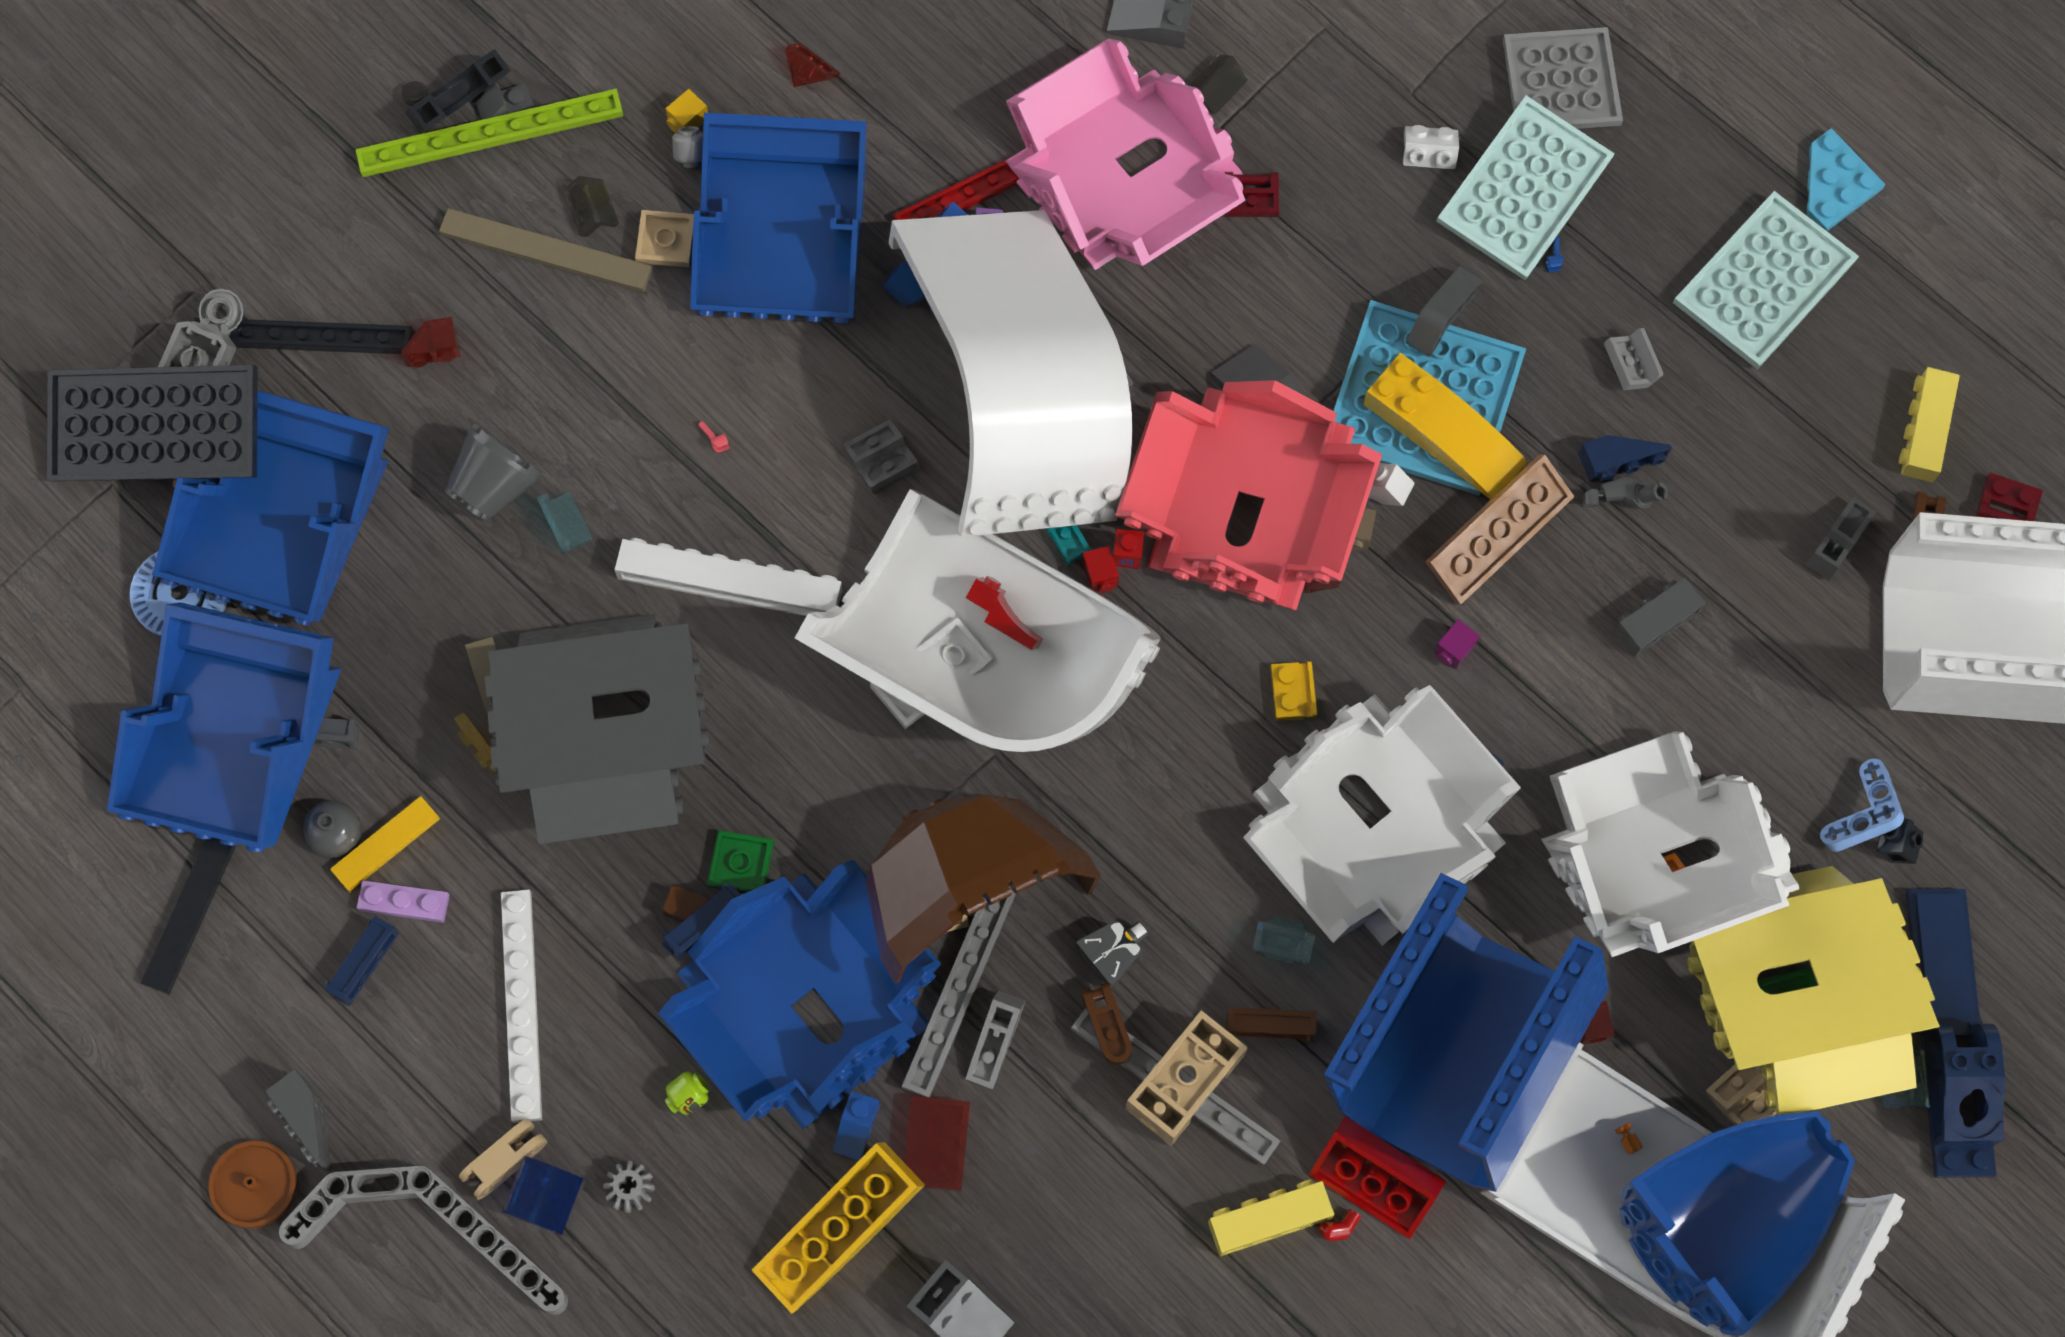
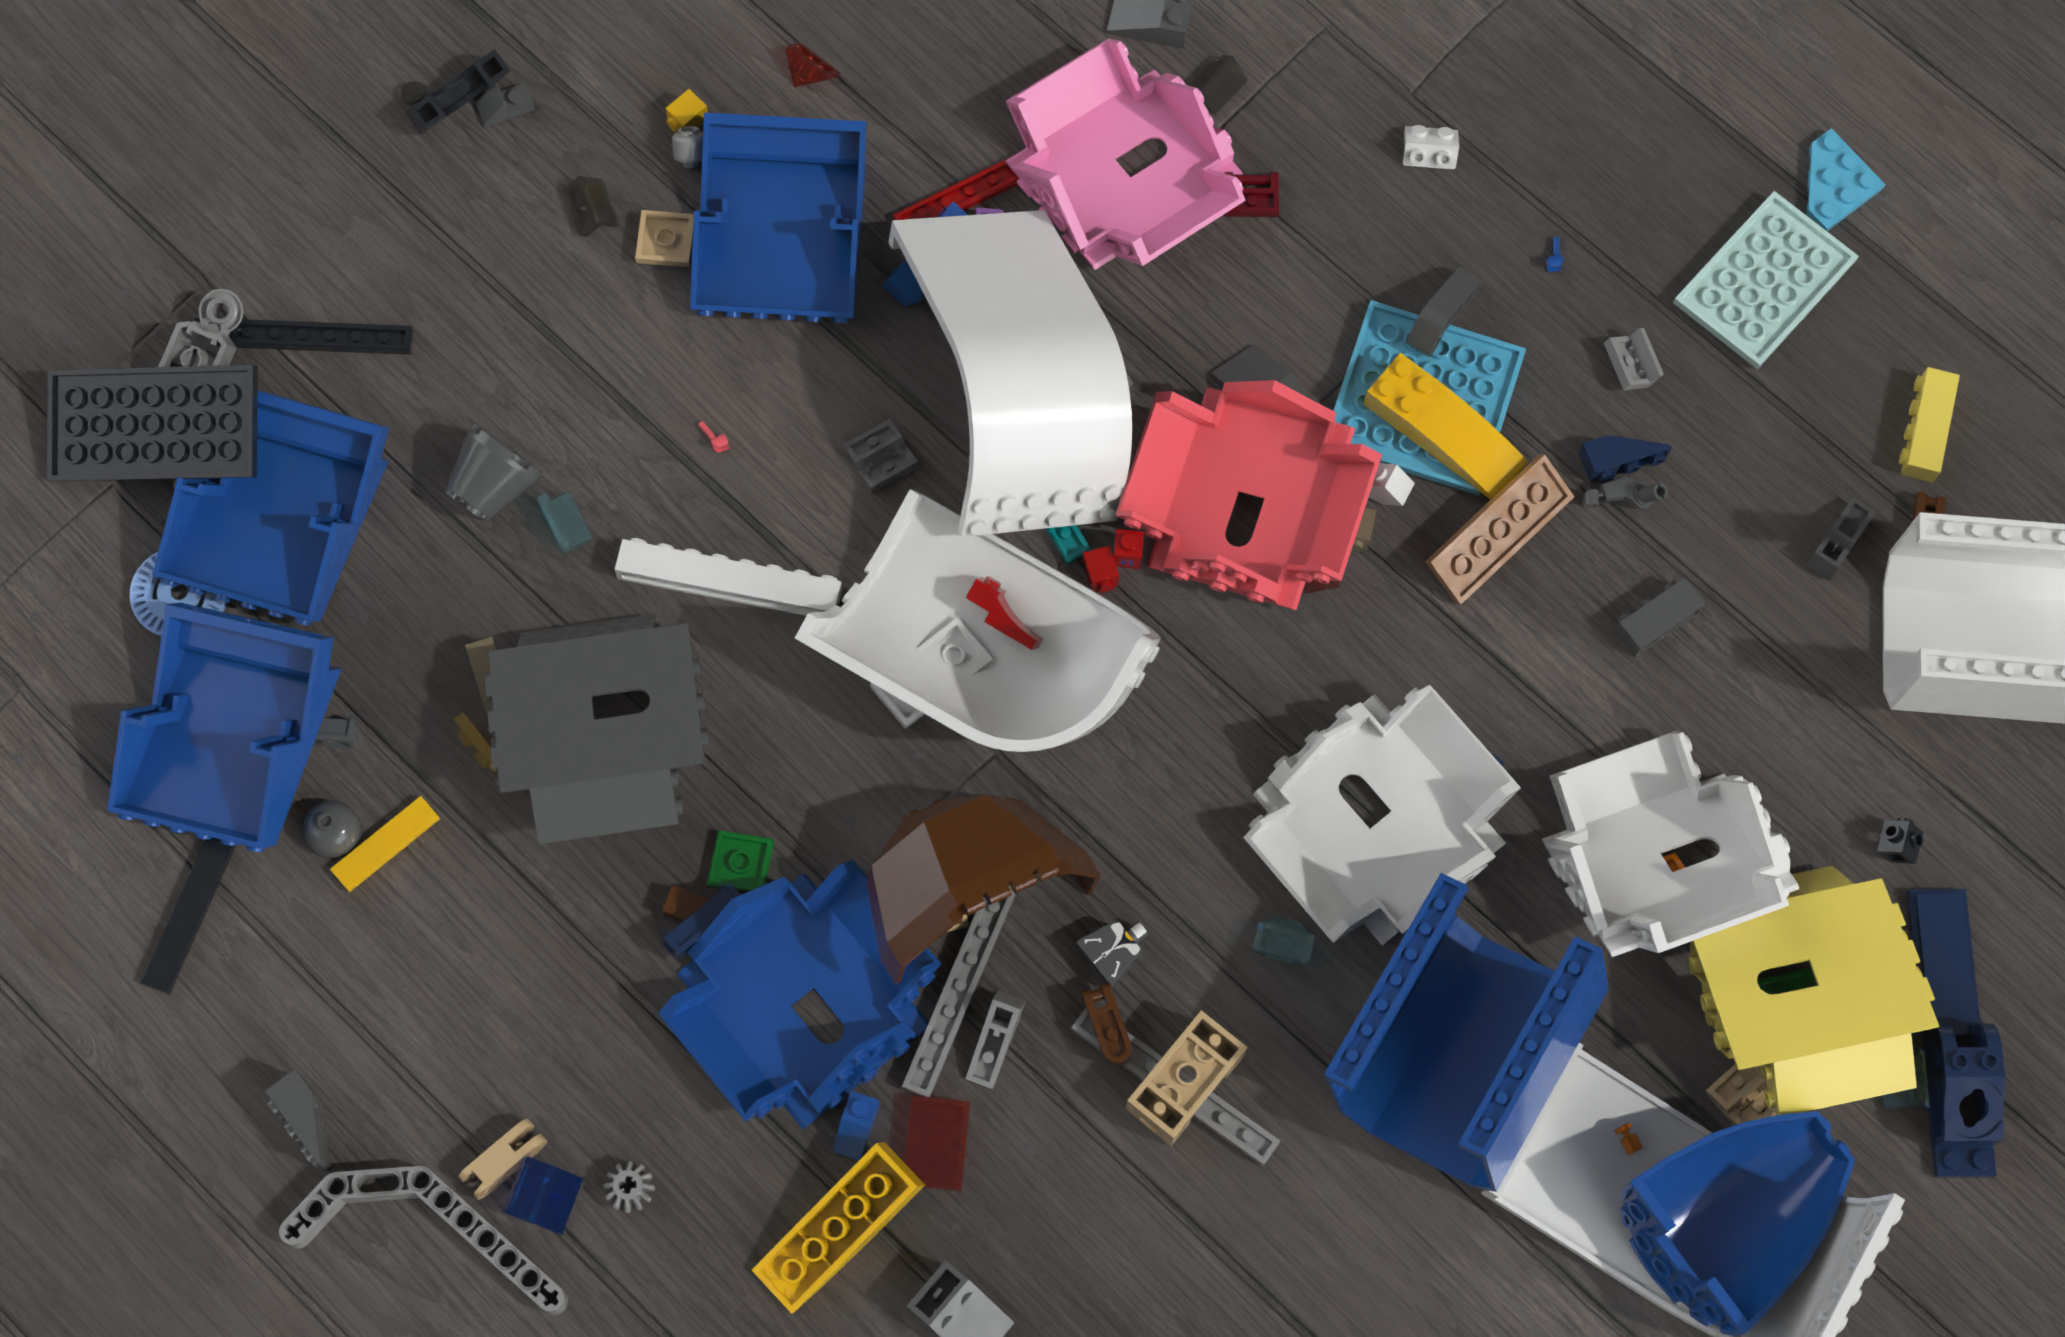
(253, 1184): dark orange piece -> none
(362, 960): dark blue container -> none
(403, 901): lavender plate -> none
(431, 343): clear red slope -> none
(489, 132): lime plate -> none
(521, 1006): white plate -> none
(546, 250): dark tan tile -> none
(687, 1093): lime head -> none
(1270, 1218): light yellow brick -> none
(1271, 1023): reddish brown container -> none
(1293, 691): yellow plate -> none
(1339, 1230): red arm -> none
(1377, 1177): red slope -> none
(1456, 644): magenta brick -> none
(1525, 187): light aqua plate -> none
(1566, 74): light grey plate -> none
(1600, 1027): clear red panel -> none
(1878, 810): light blue beam -> none
(2008, 495): dark red plate -> none

